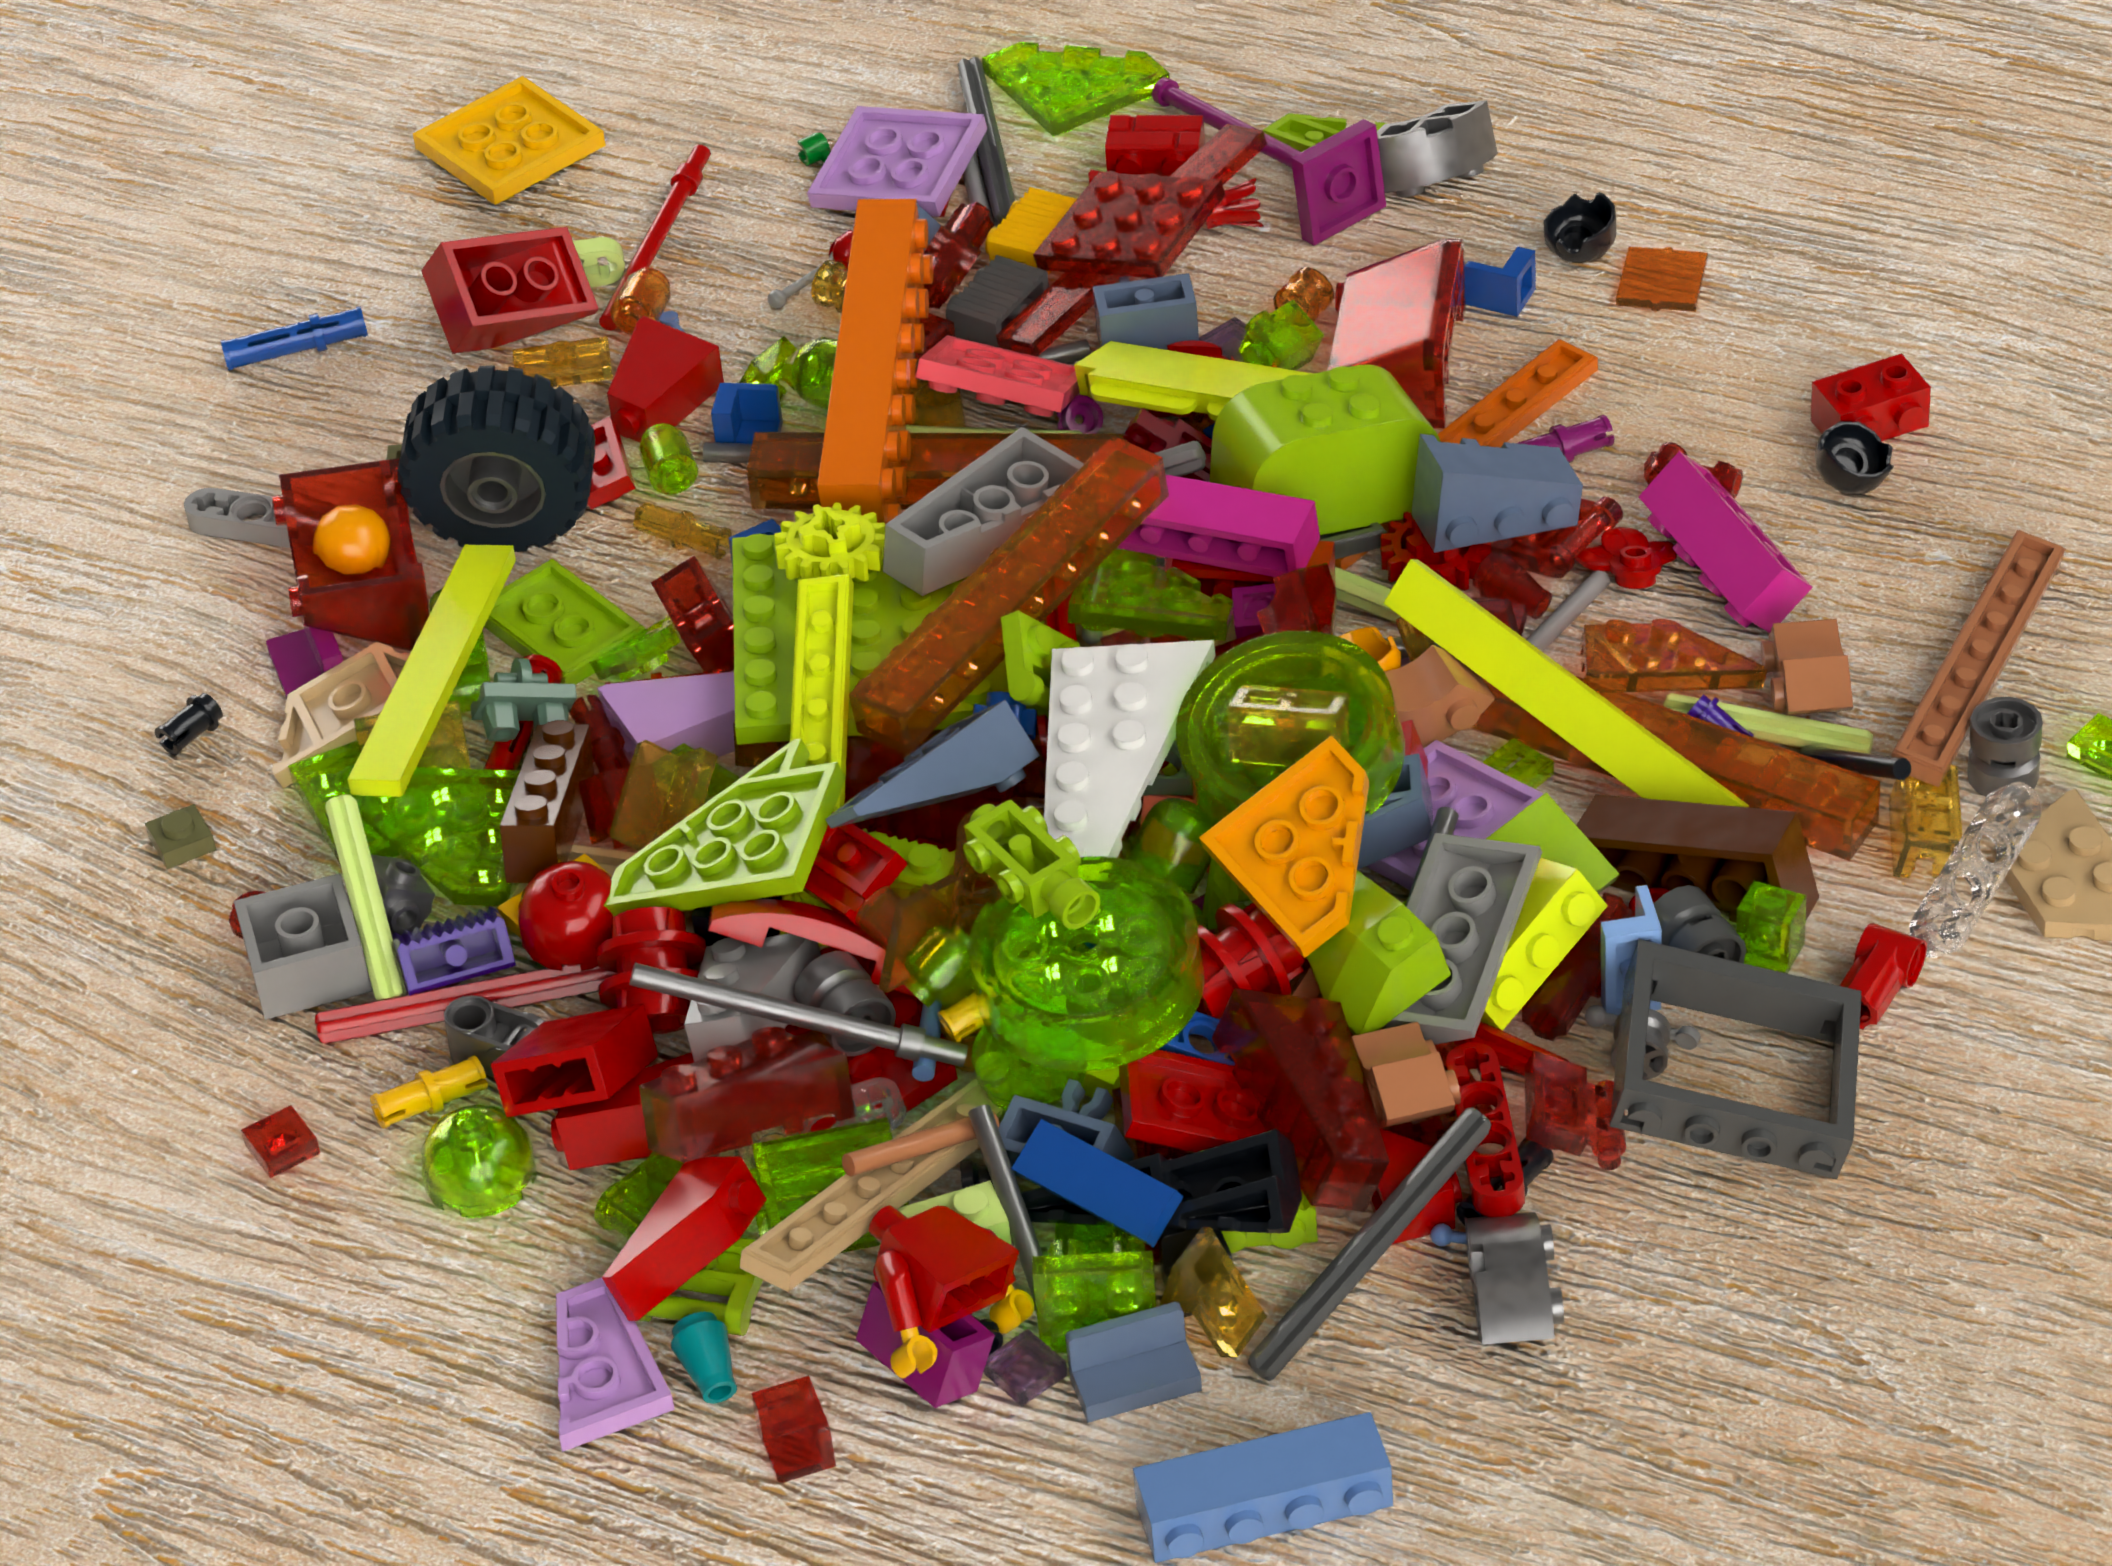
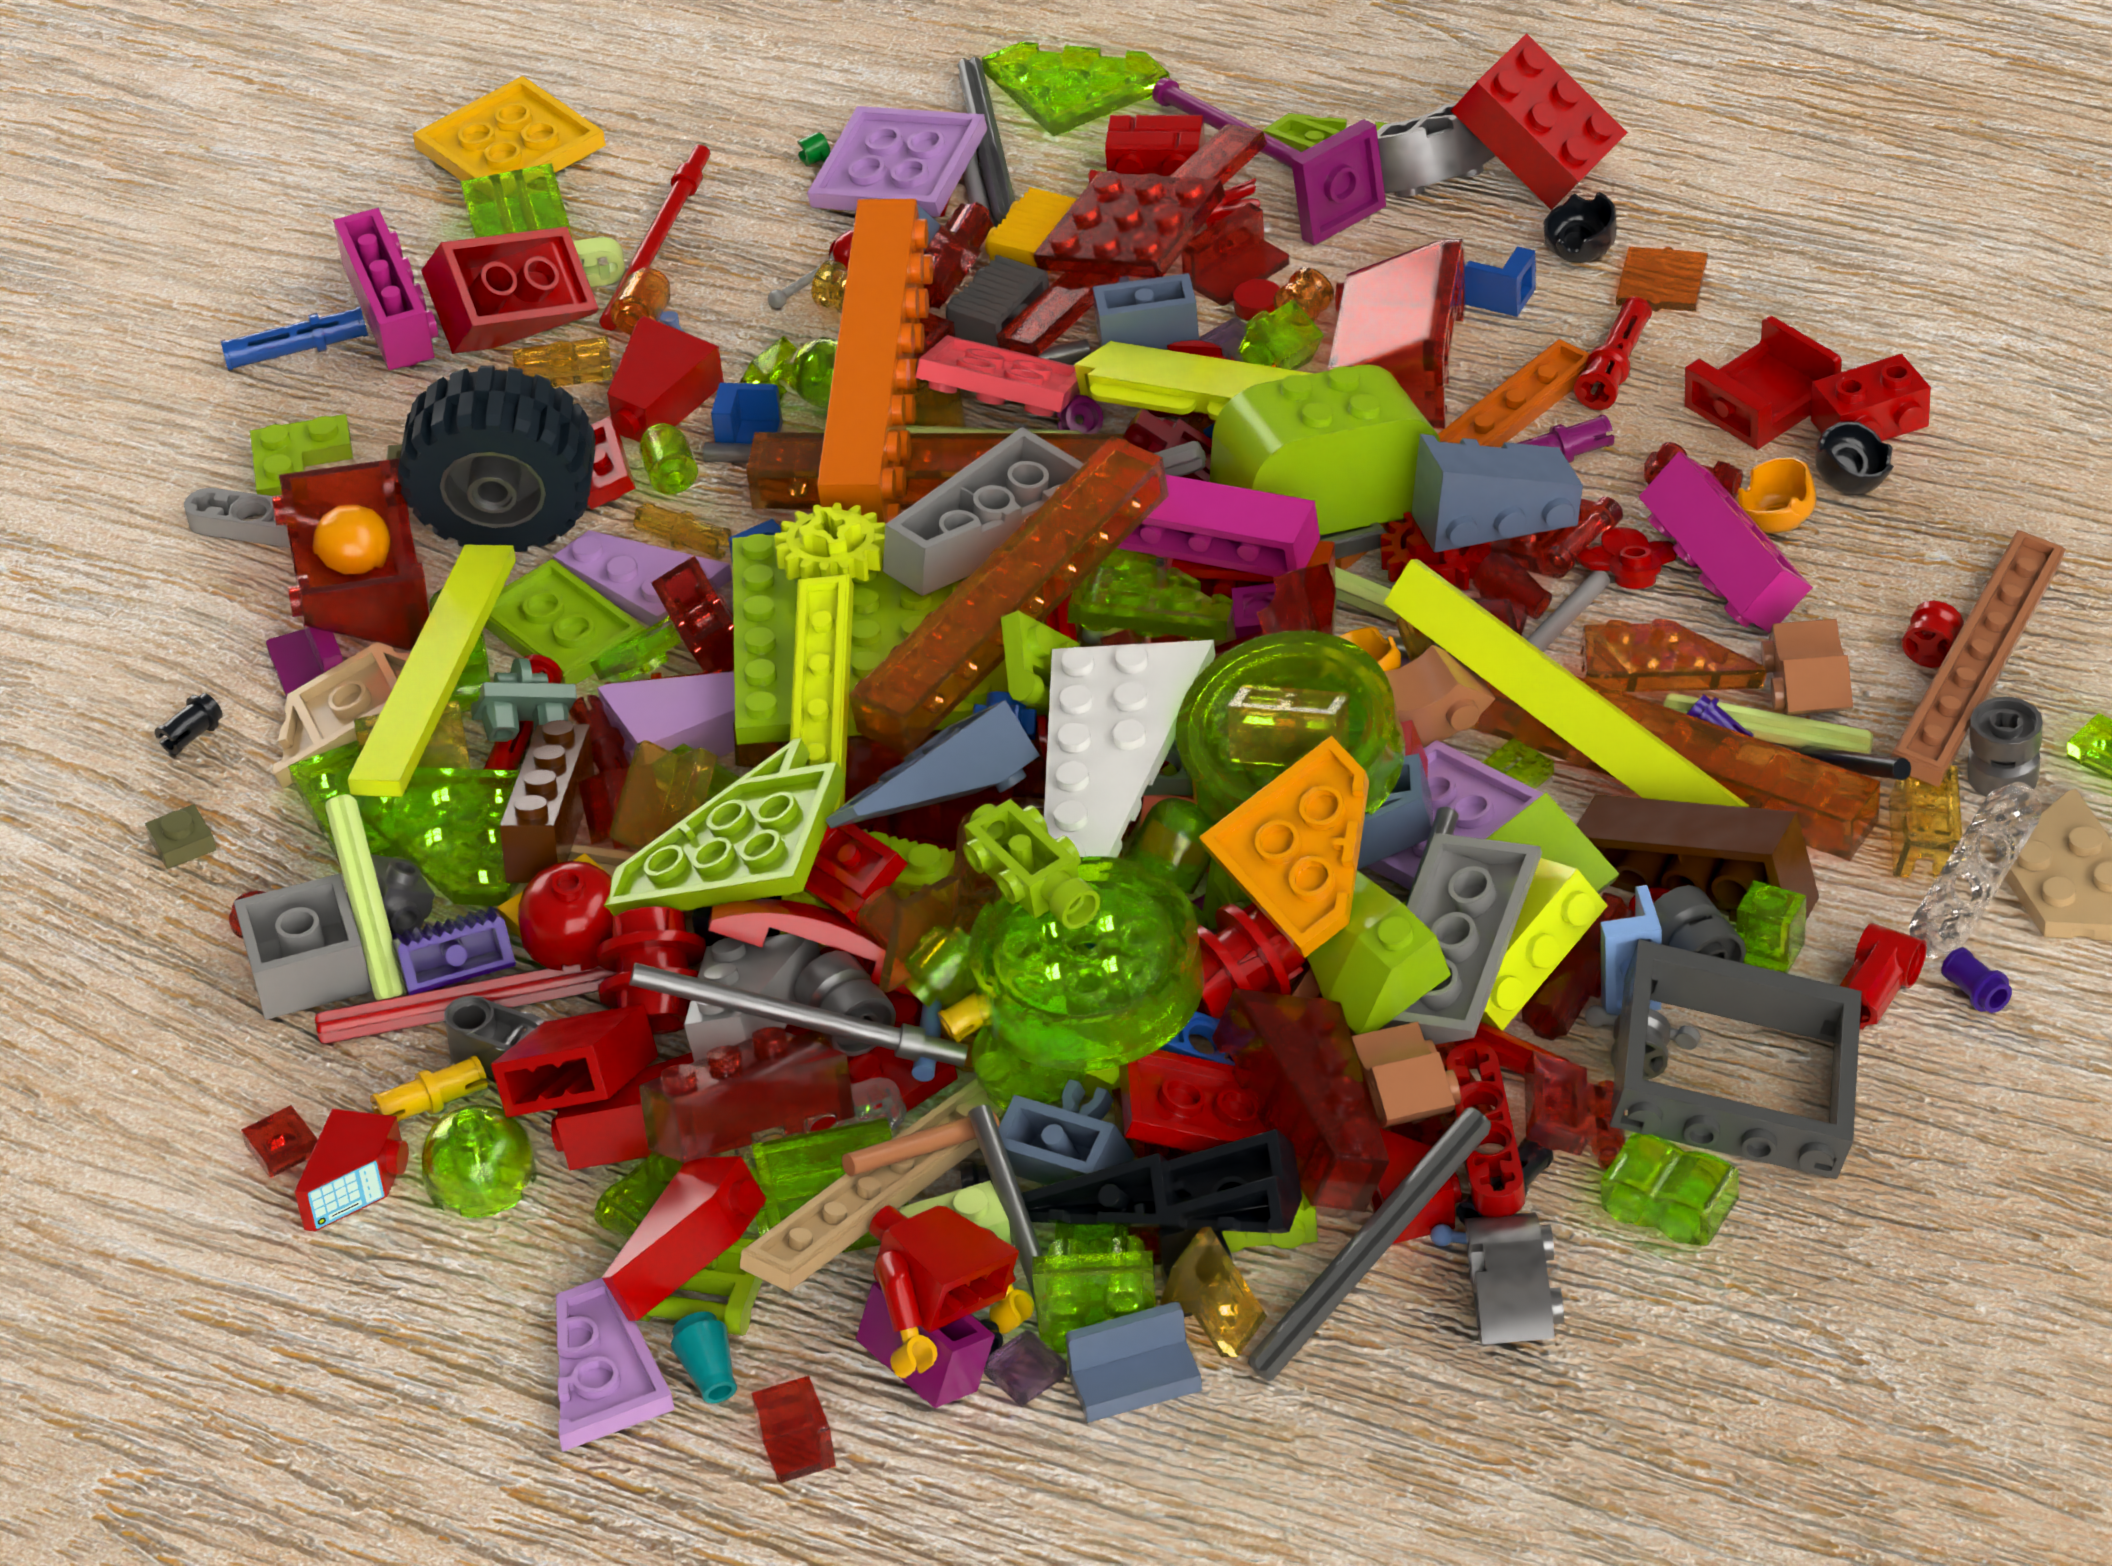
(295, 446): none -> lime plate
(350, 1166): none -> red slope
(386, 289): none -> dark pink brick
(514, 202): none -> clear neon green brick
(625, 569): none -> lavender wing
(1097, 1182): blue tile -> none
(1231, 254): none -> clear red panel
(1254, 297): none -> red tile
(1263, 1487): medium blue brick -> none
(1538, 121): none -> red brick
(1629, 322): none -> red pin
(1670, 1189): none -> clear neon green brick
(1763, 387): none -> red panel
(1779, 495): none -> light orange hair
(1931, 633): none -> red wheel
(1986, 988): none -> dark purple pin

